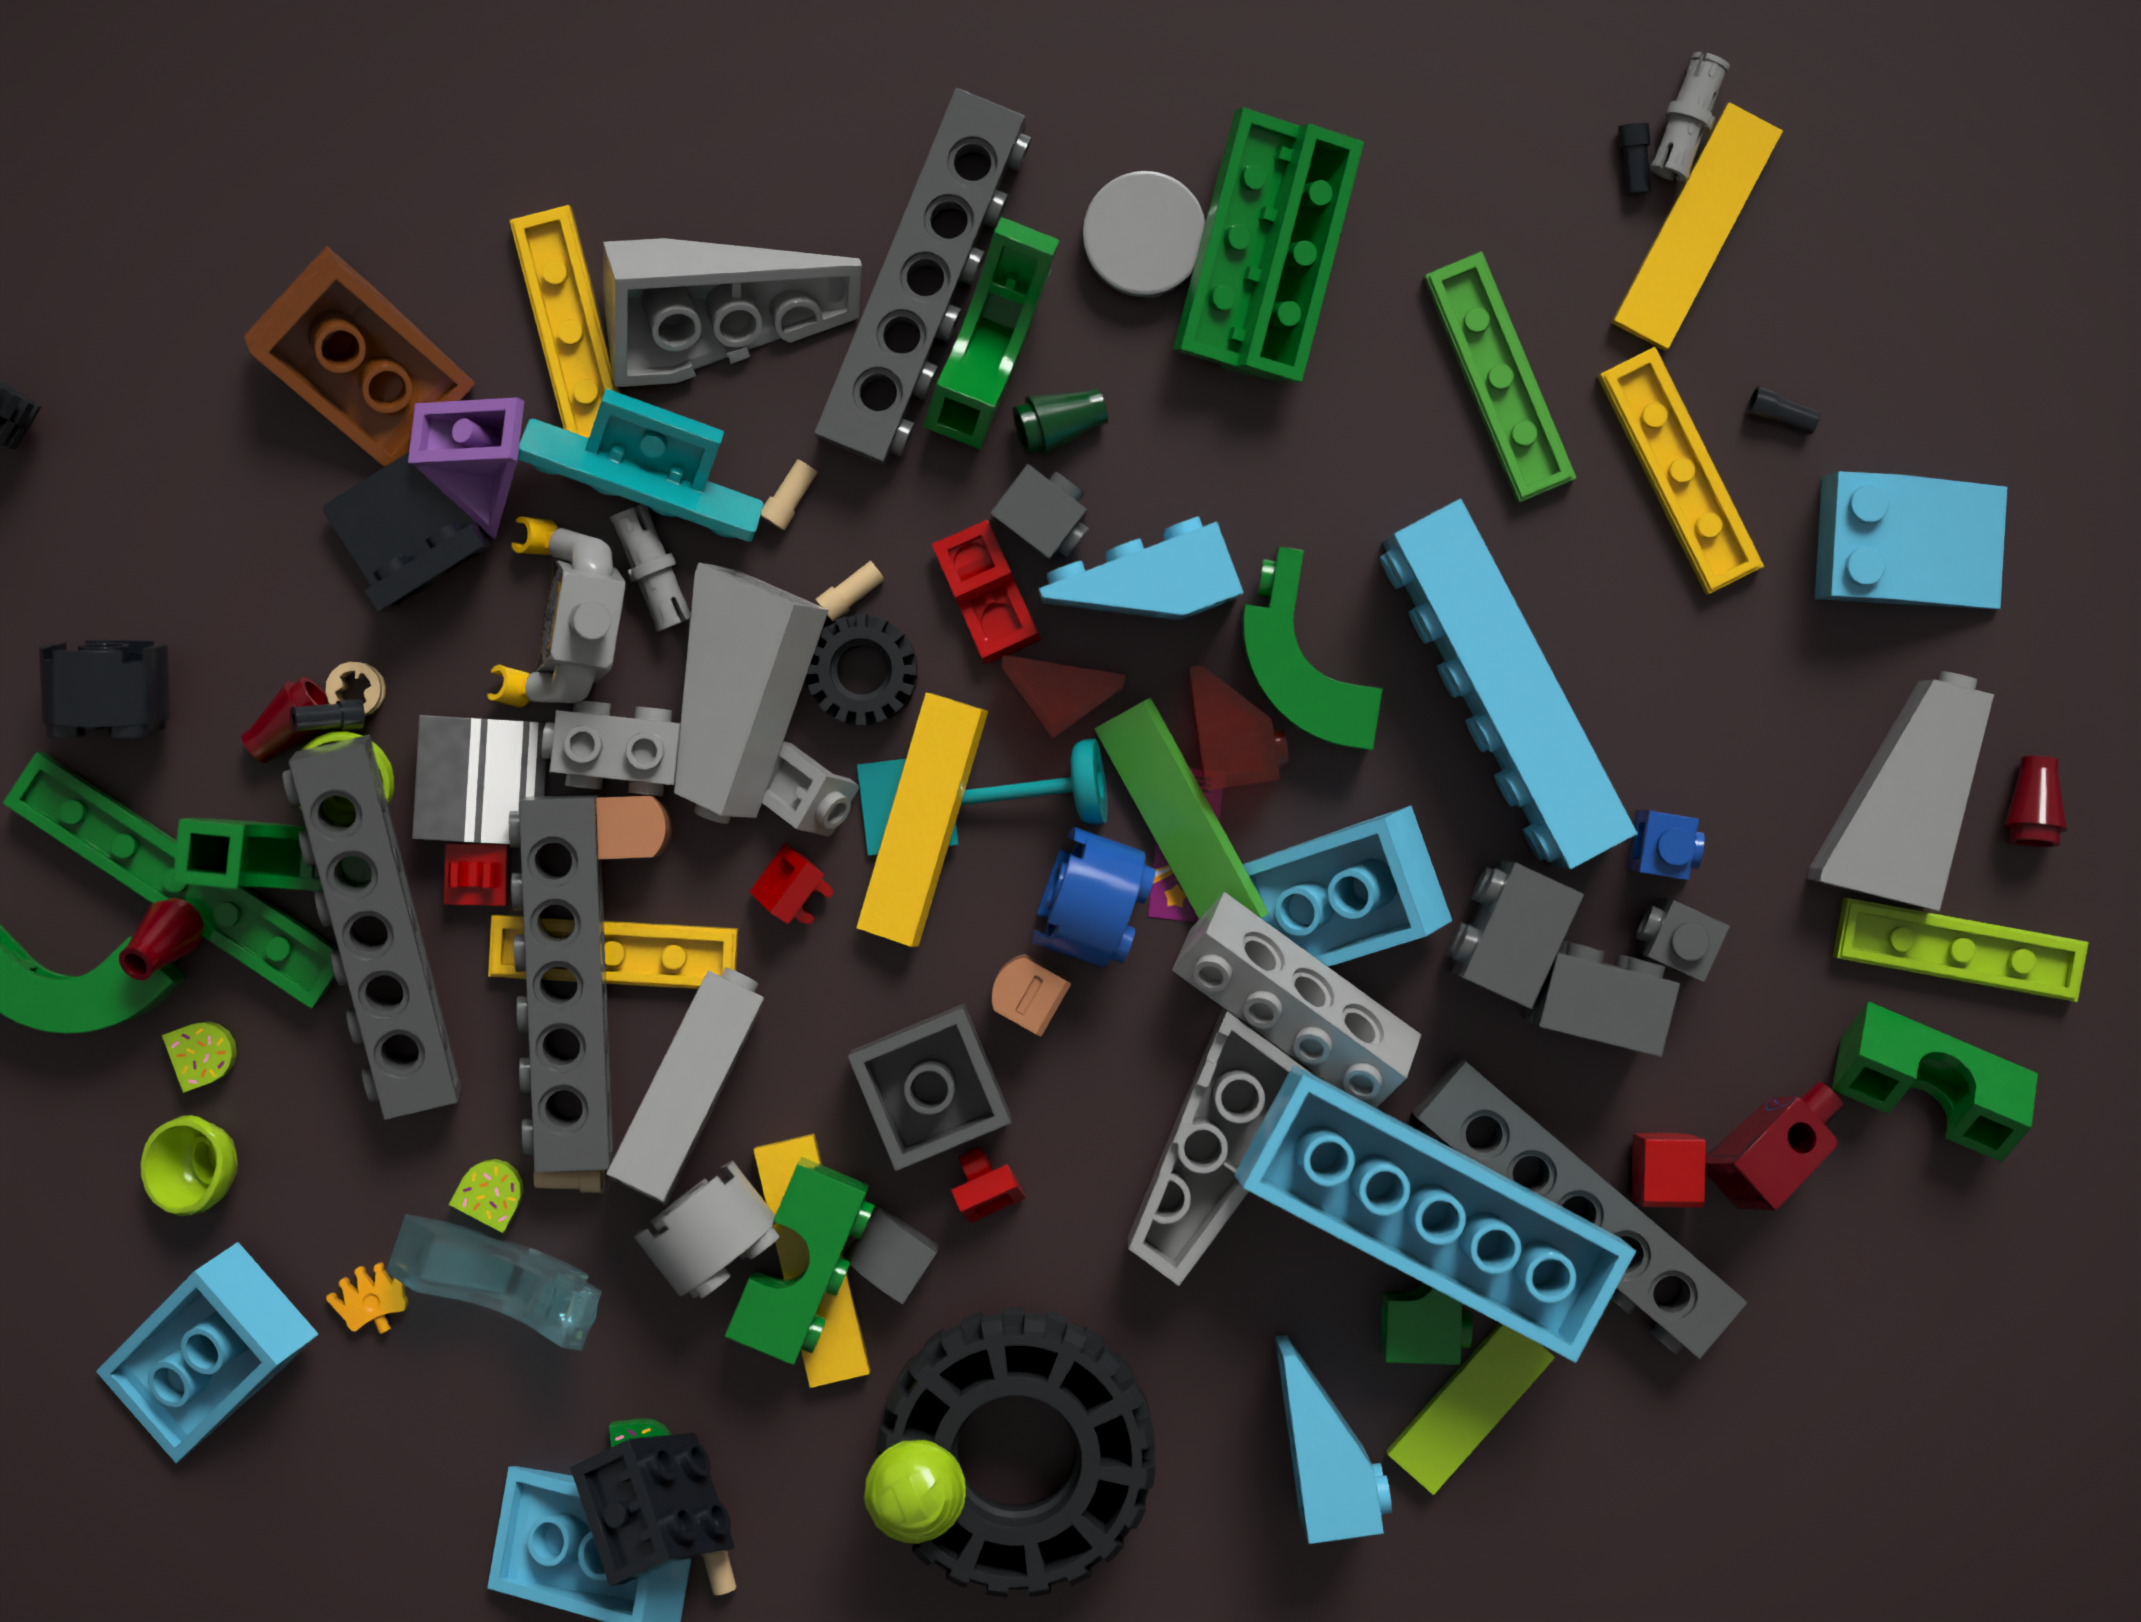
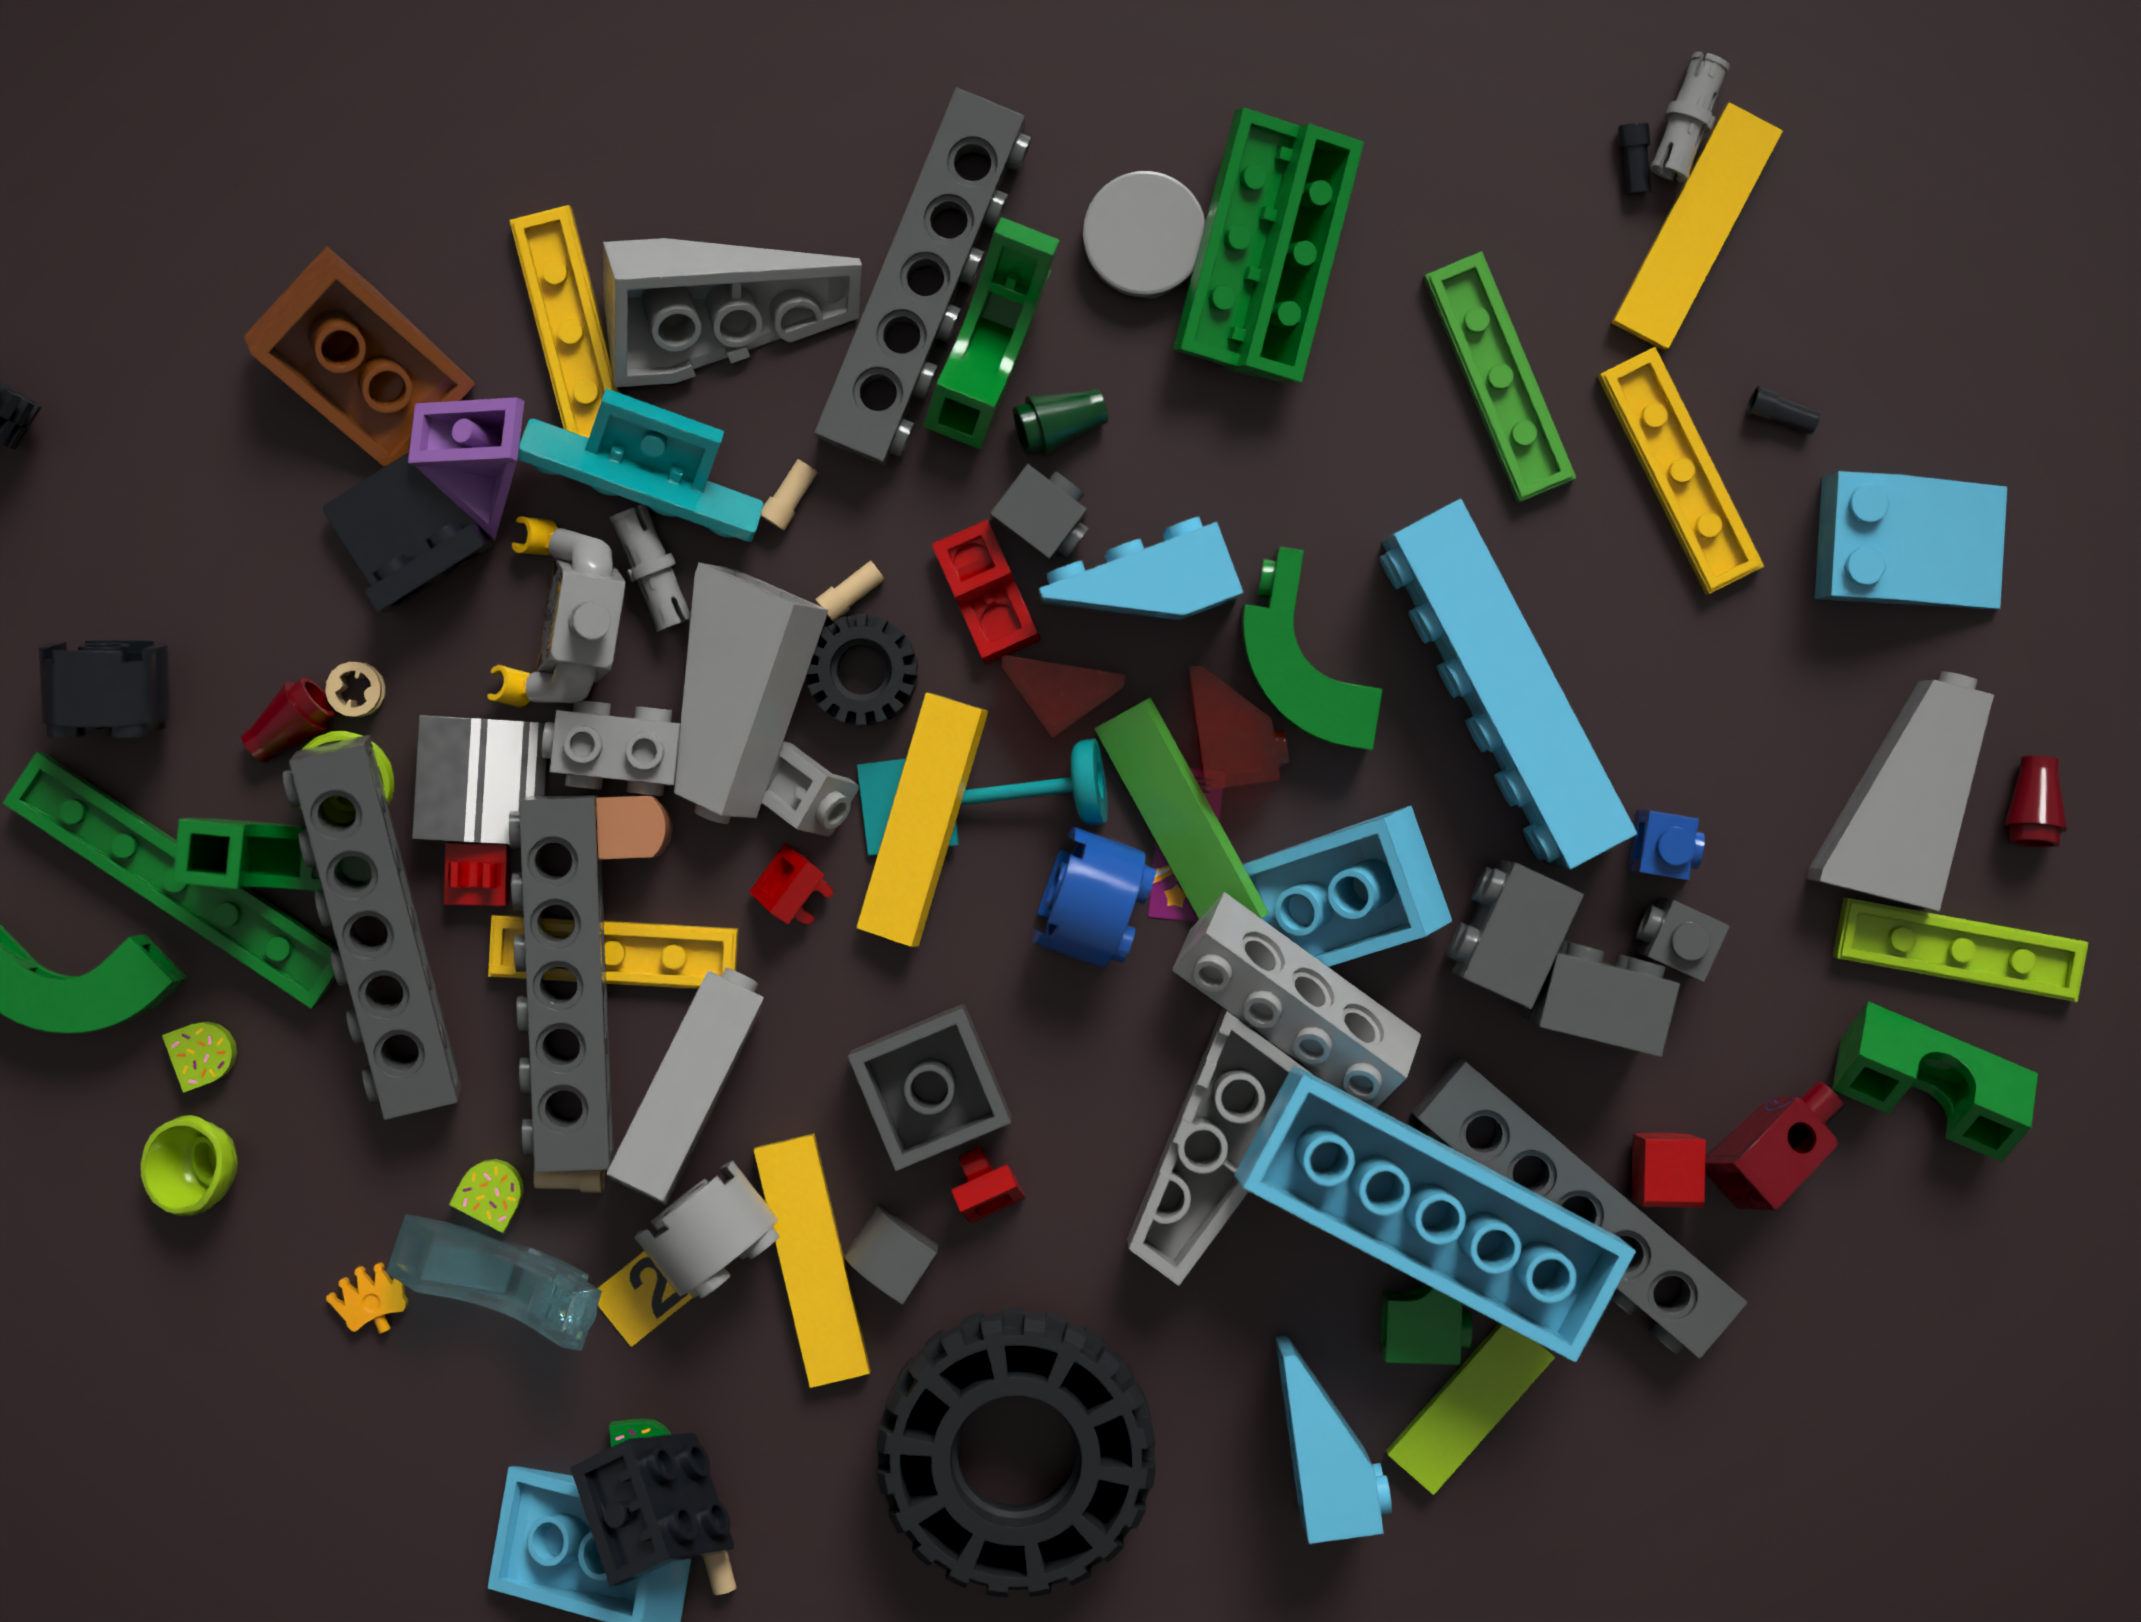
(163, 936): dark red cone -> none
(206, 1351): medium azure slope -> none
(343, 715): black piece -> none
(639, 1299): none -> yellow sticker
(781, 1313): green arch -> none
(914, 1491): lime piece -> none
(1028, 992): nougat piece -> none

